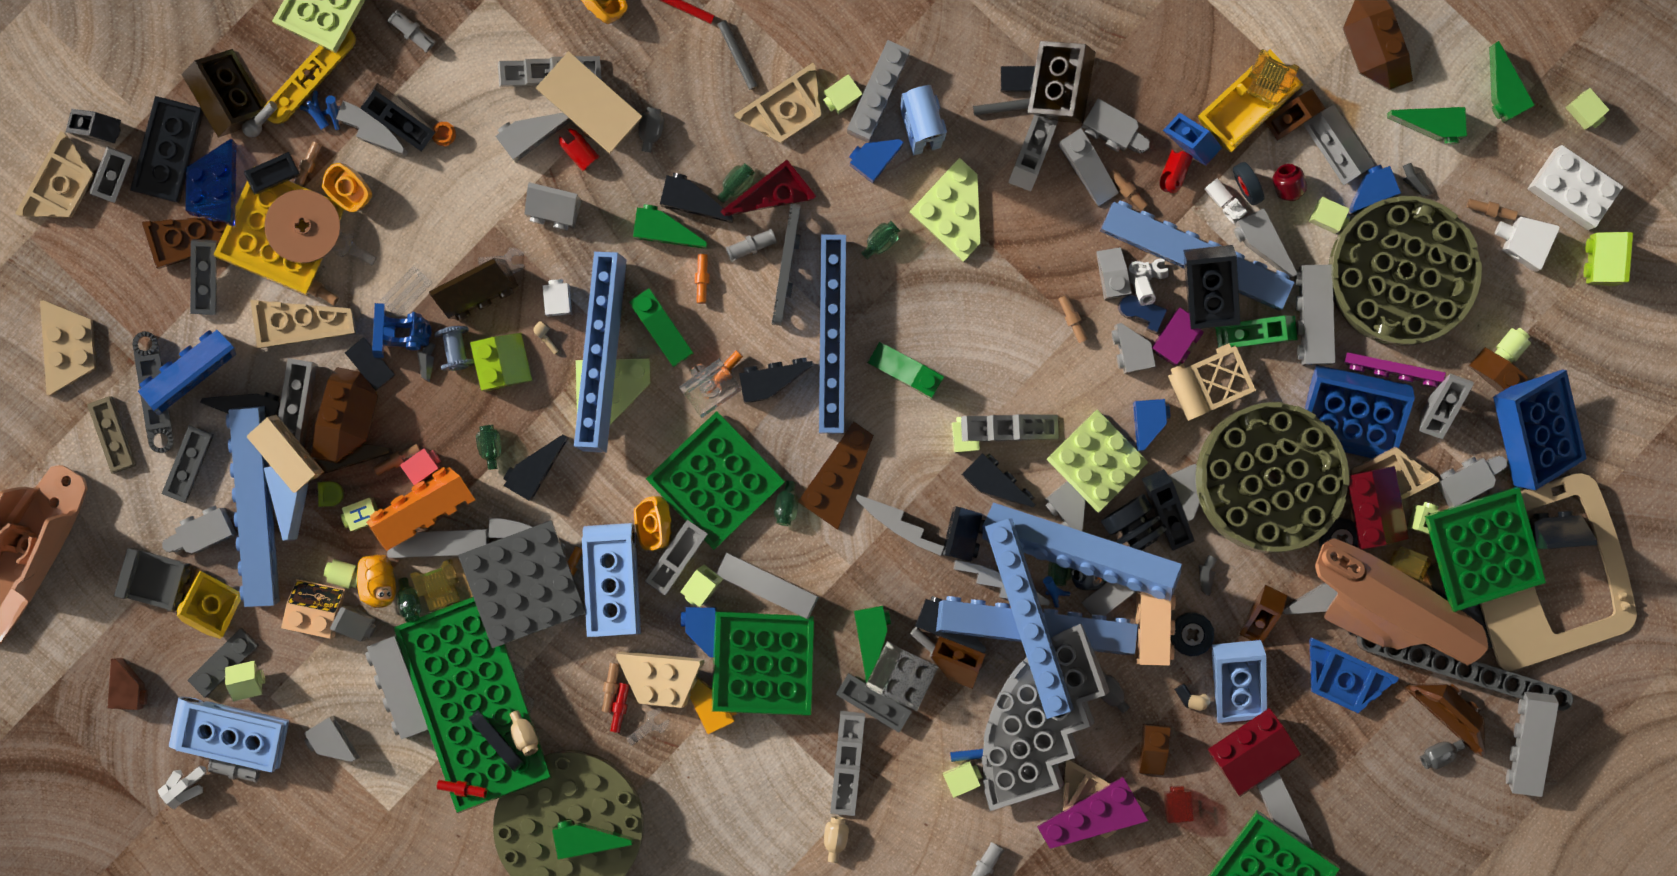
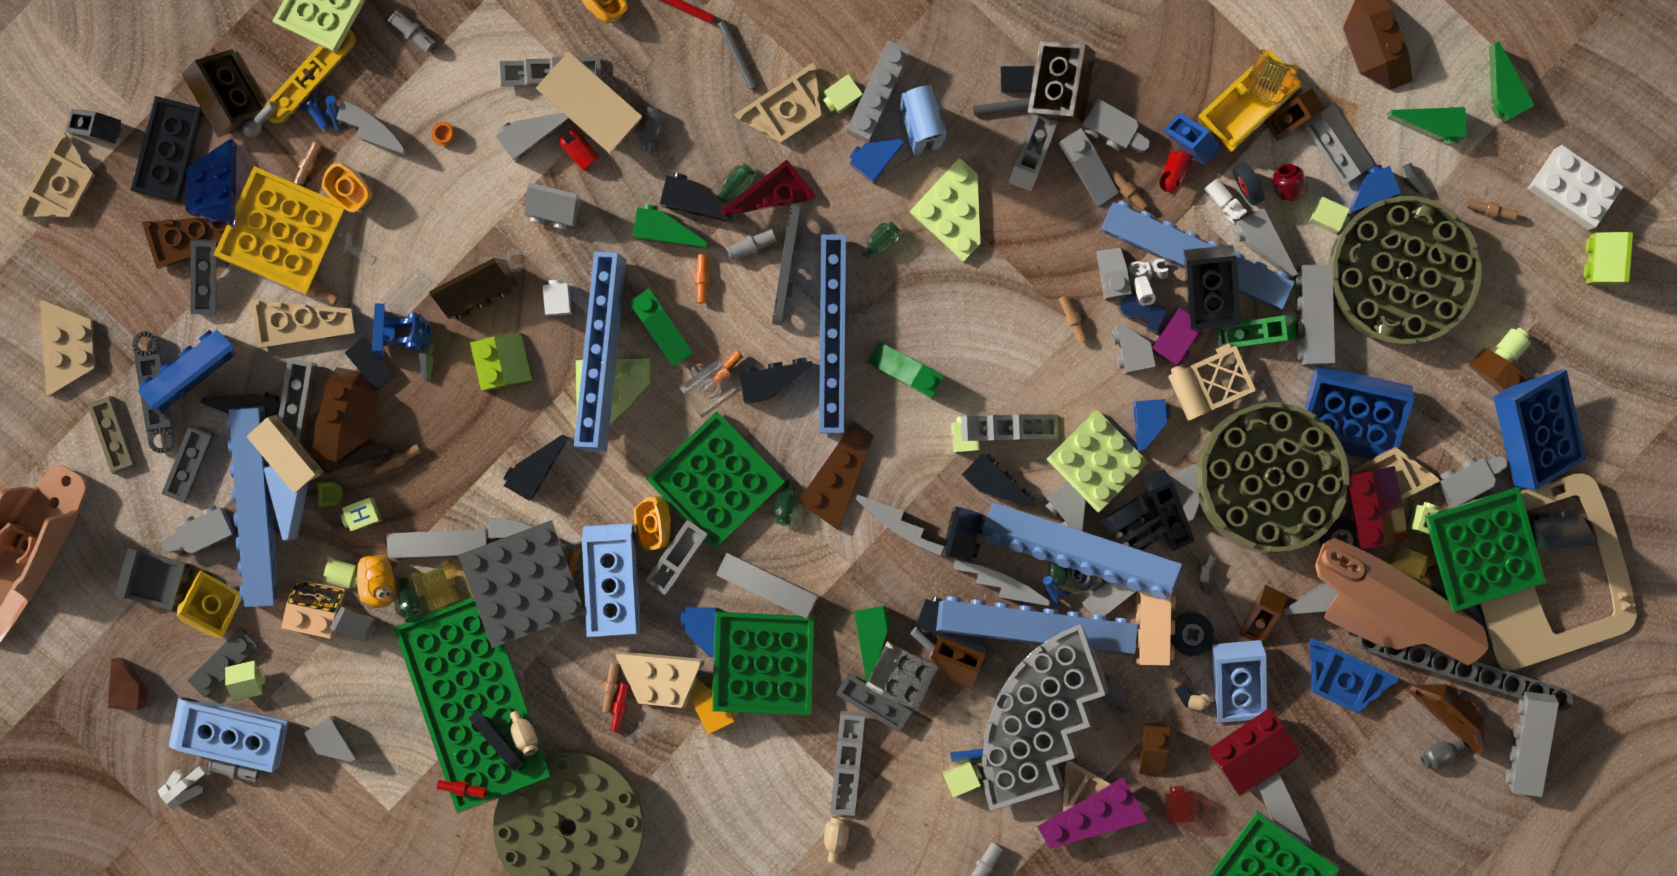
(110, 174): light grey brick -> none
(271, 173): black tile -> none
(288, 212): nougat piece -> none
(397, 117): black slope -> none
(397, 687): light grey brick -> none
(419, 507): orange wedge -> none
(421, 465): coral brick -> none
(454, 348): sand blue hose -> none
(489, 445): clear green plant -> none
(541, 330): tan hand -> none
(584, 839): green slope -> none
(701, 586): yellowish green brick -> none
(1029, 618): medium blue brick -> none
(1404, 372): magenta wing -> none
(1444, 405): light grey slope -> none
(1528, 241): white torso -> none
(1588, 109): yellowish green brick -> none

